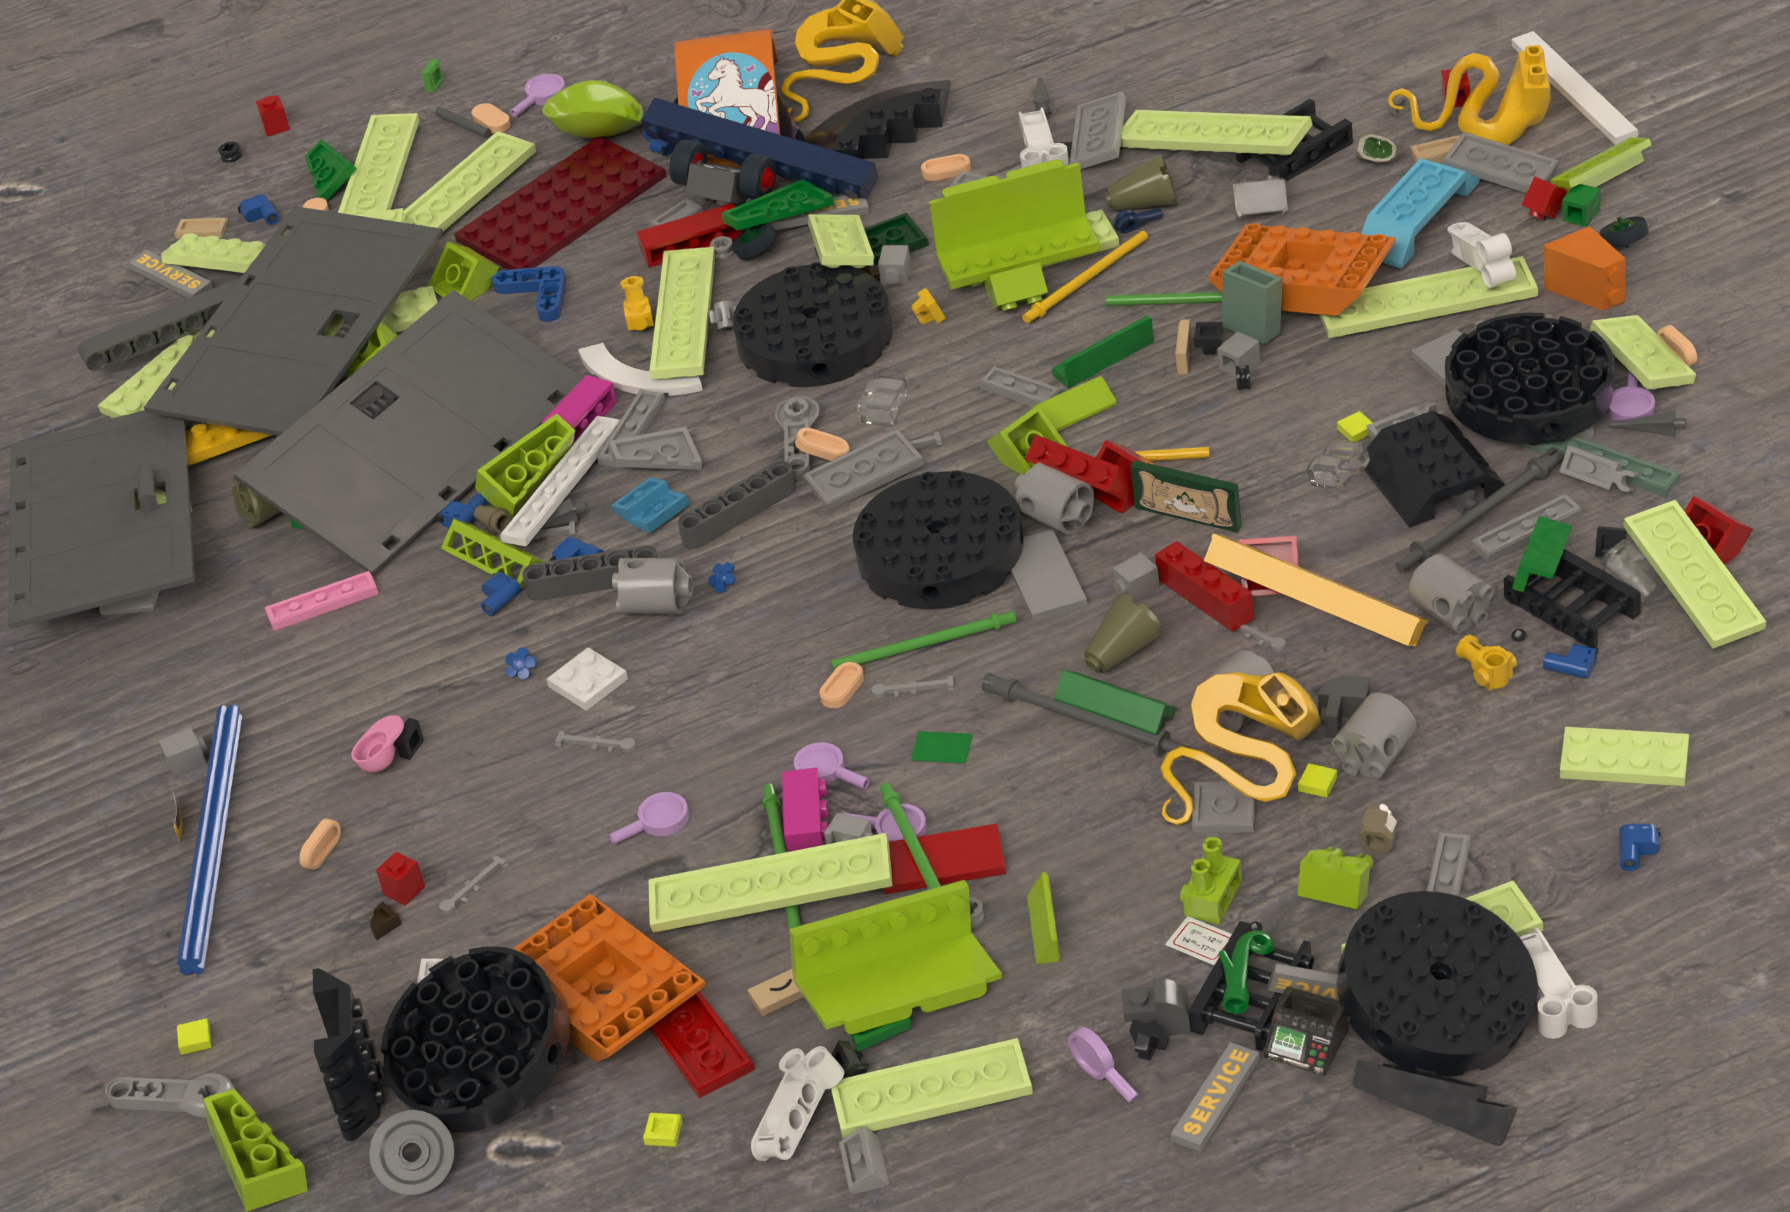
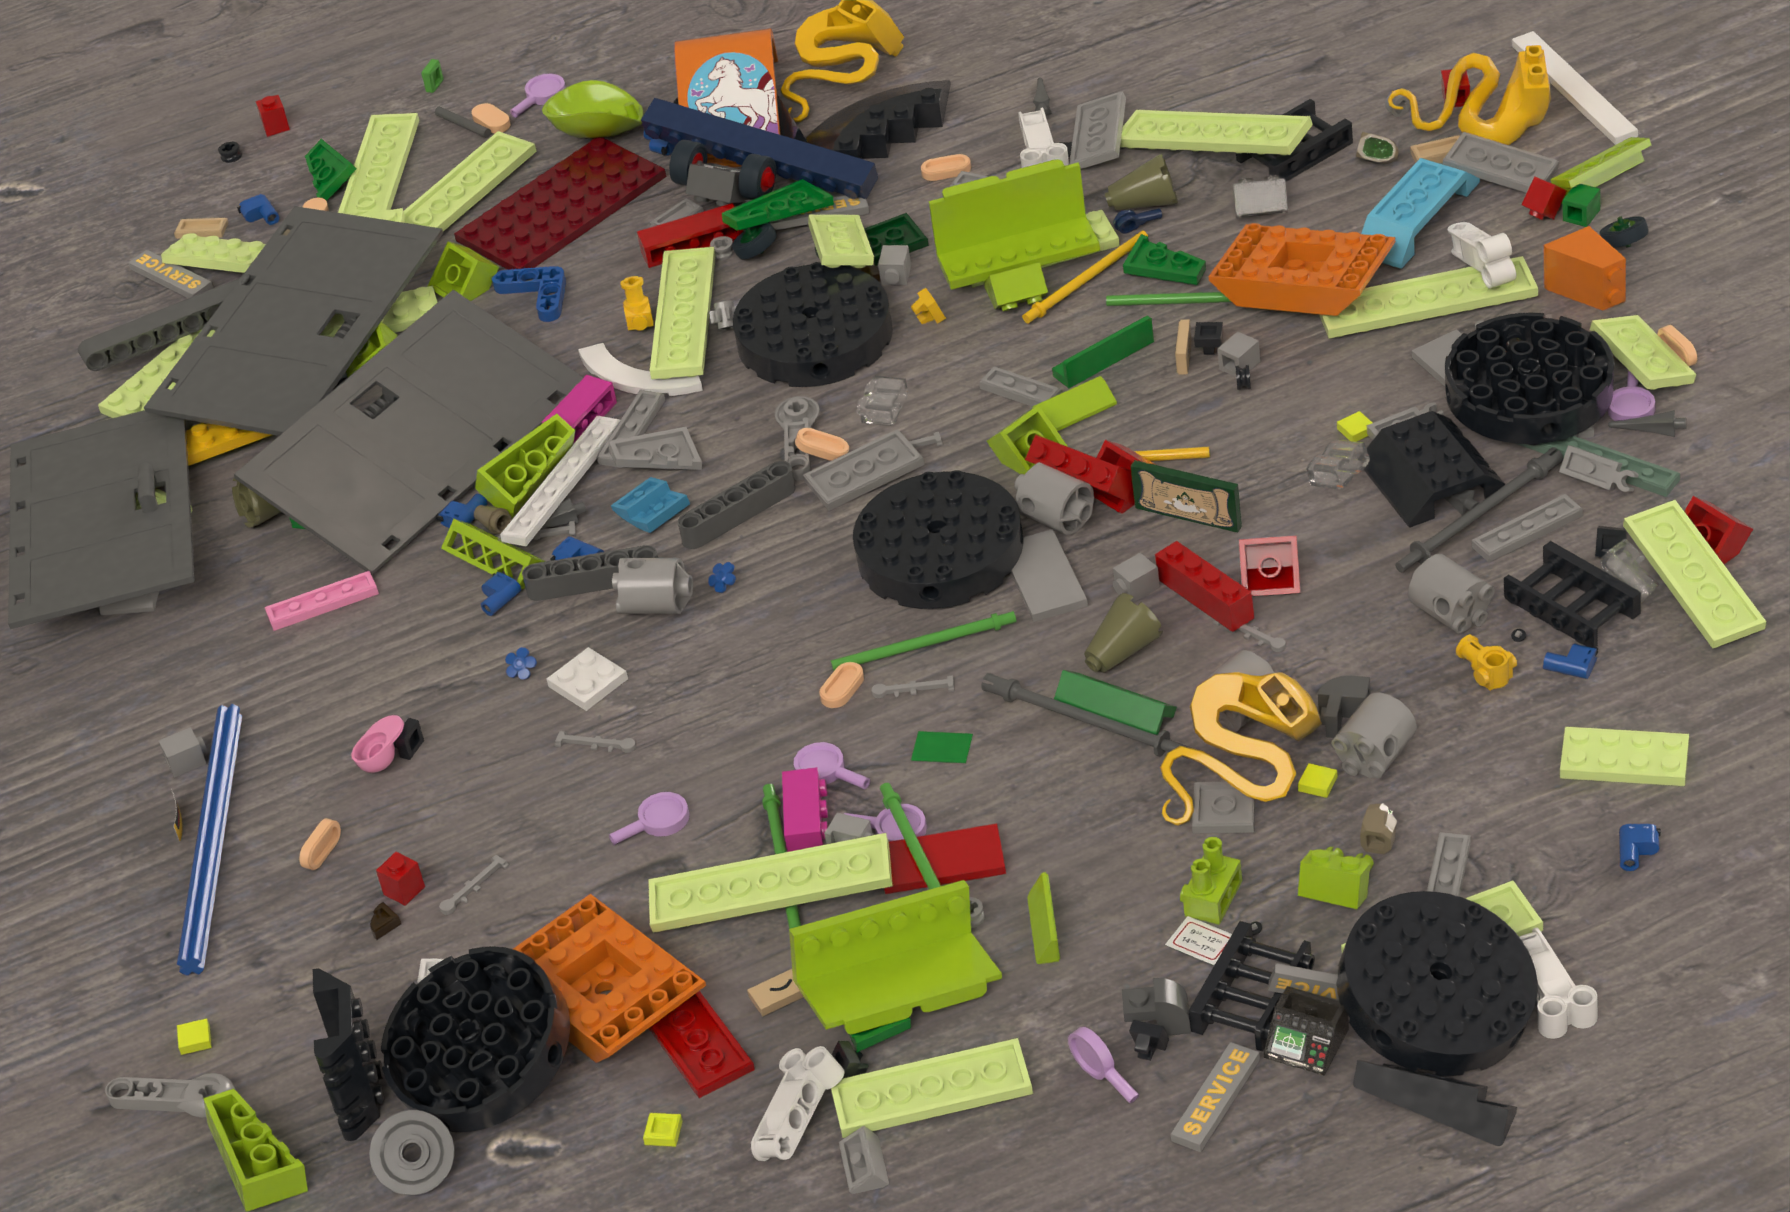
(1161, 263): none -> green wing
(1236, 994): green plant -> none
(1251, 302): sand green brick -> none
(1315, 590): yellow tile -> none
(1542, 551): green panel -> none

